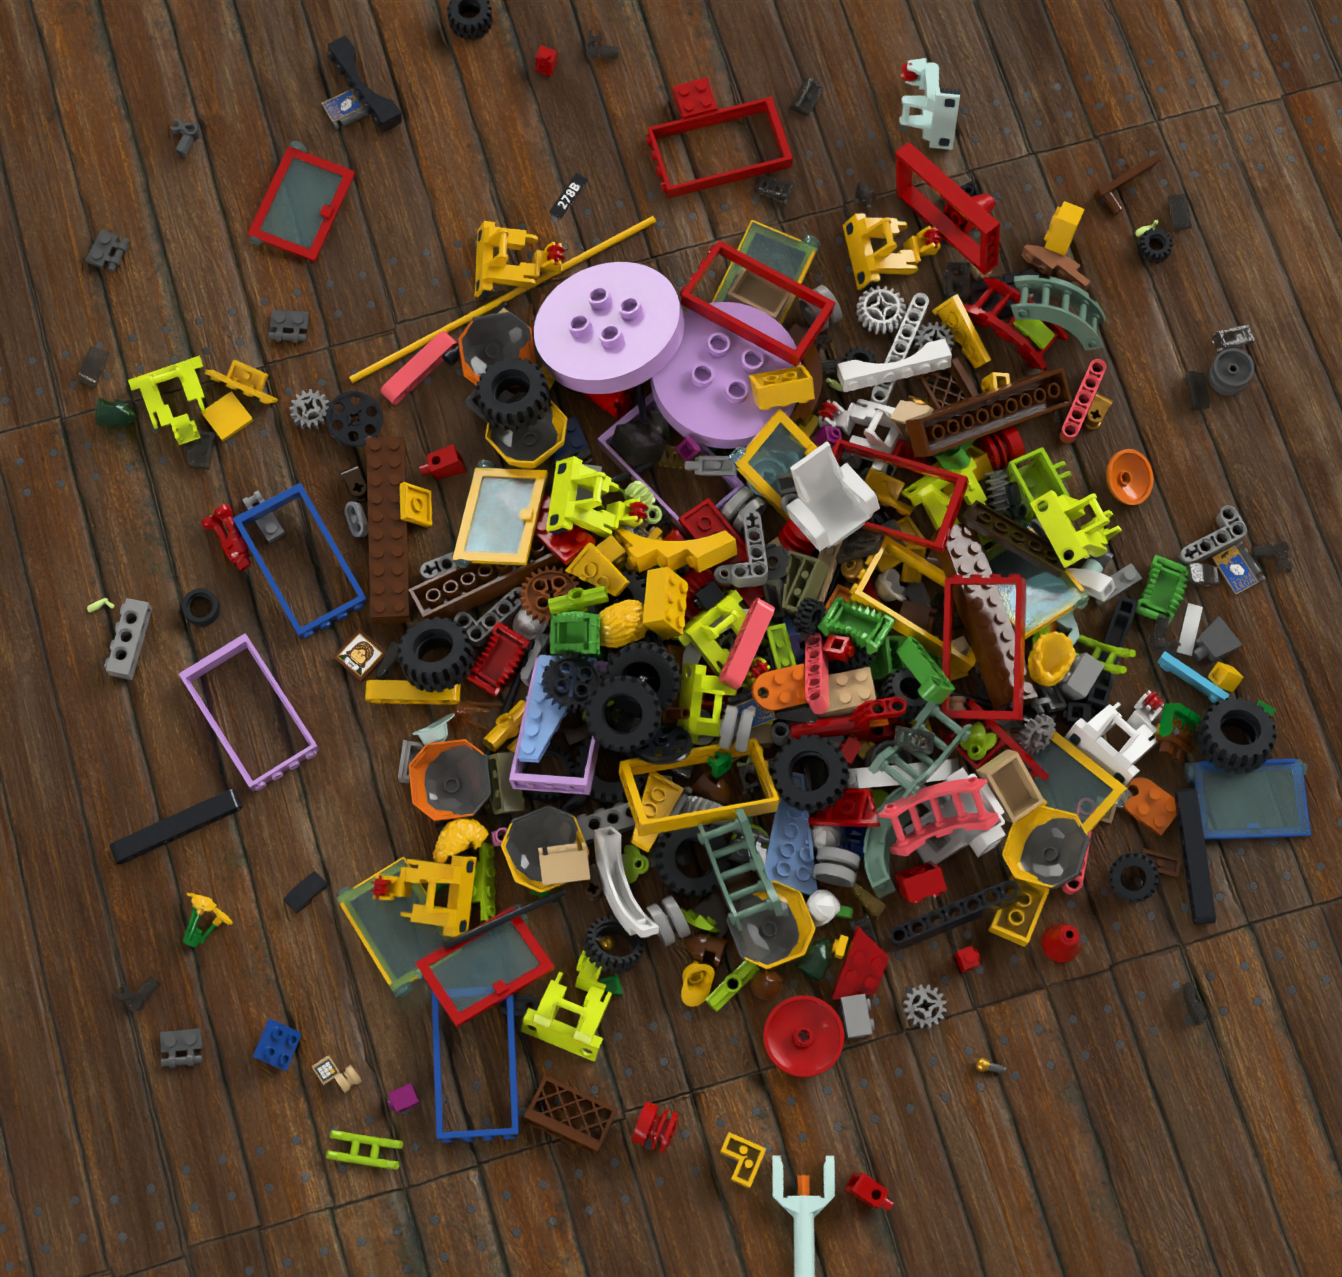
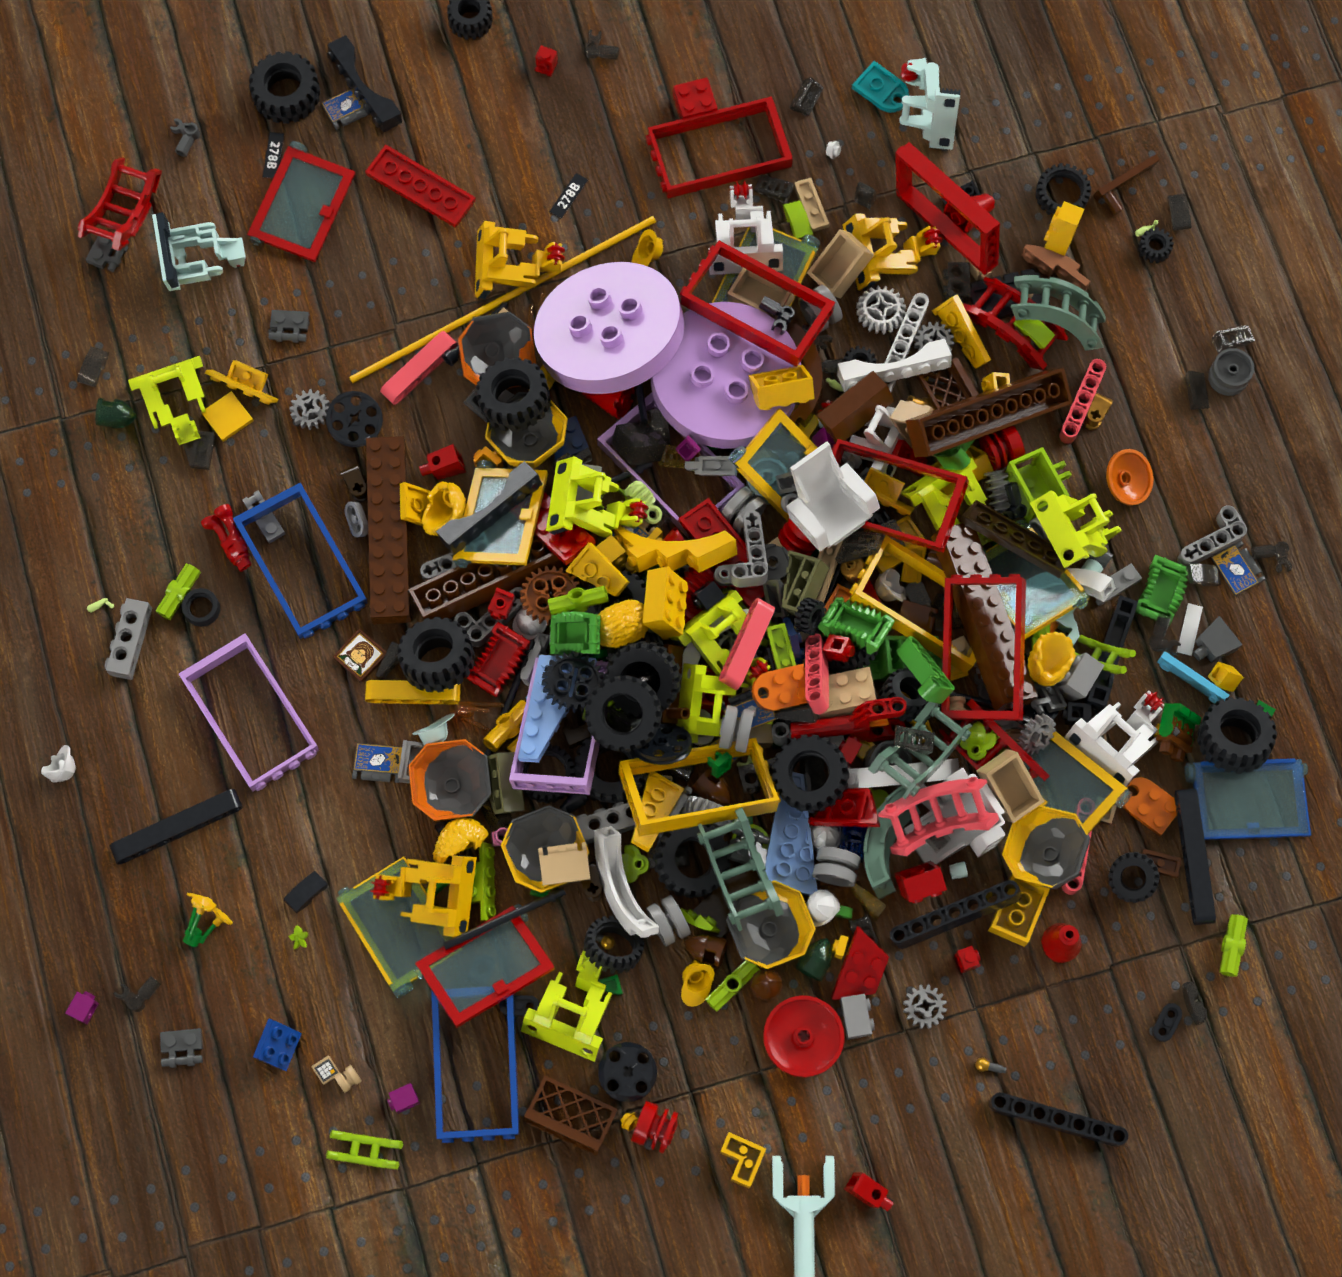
(61, 767): none -> white piece
(82, 1007): none -> magenta brick
(136, 216): none -> red fence
(173, 243): none -> light aqua container
(177, 591): none -> lime piece
(273, 154): none -> black sticker
(284, 67): none -> black tyre
(299, 937): none -> lime plant
(377, 762): none -> piece
(420, 186): none -> red plate
(444, 504): none -> yellow hair
(460, 532): none -> arch
(487, 454): none -> light orange bracket
(501, 612): none -> red brick
(627, 1072): none -> black piece
(629, 1121): none -> yellow plate
(648, 248): none -> yellow piece
(747, 216): none -> white container
(784, 313): none -> black bar
(798, 219): none -> lime slope
(810, 200): none -> tan plate
(833, 149): none -> white plate
(840, 263): none -> tan piece
(855, 407): none -> reddish brown slope
(881, 87): none -> teal plate
(958, 870): none -> light aqua hose
(1066, 172): none -> black tyre
(1068, 1119): none -> black beam
(1167, 1023): none -> black plate
(1233, 945): none -> lime piece

